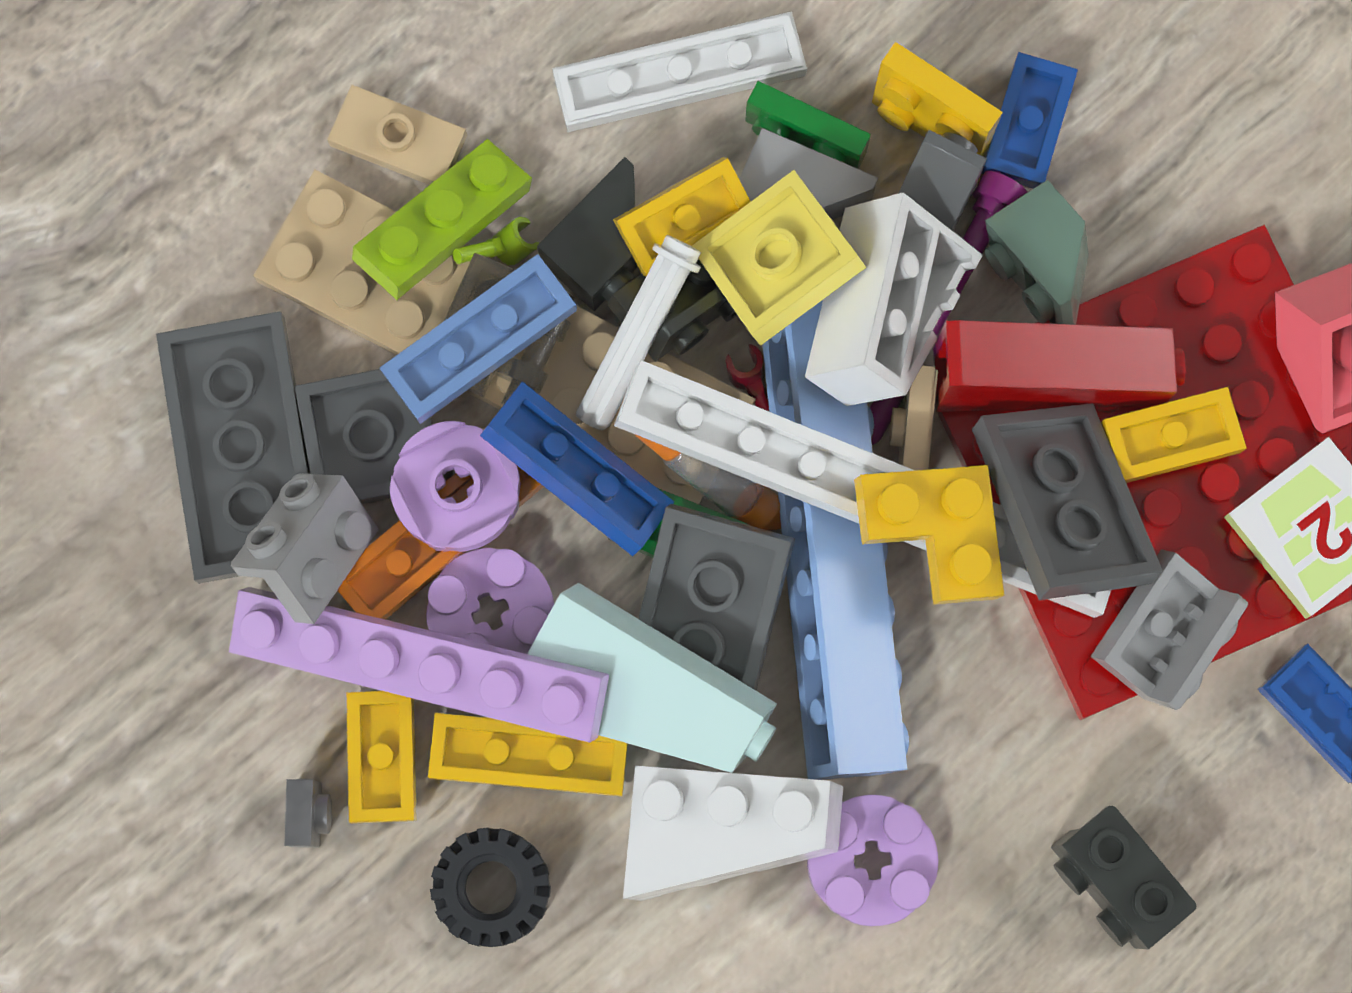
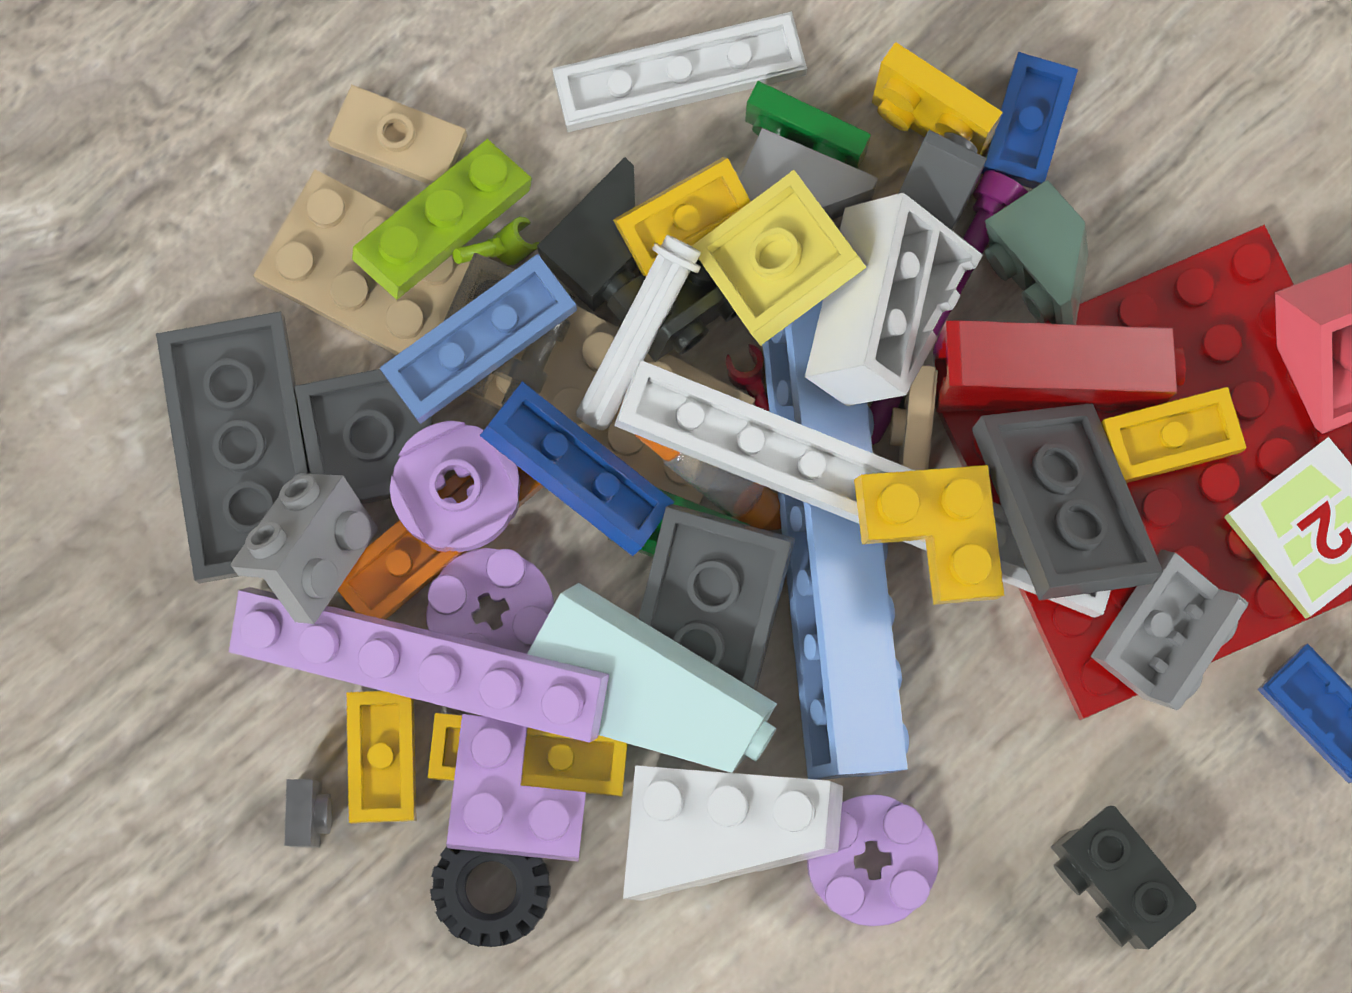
(492, 807): none -> lavender plate

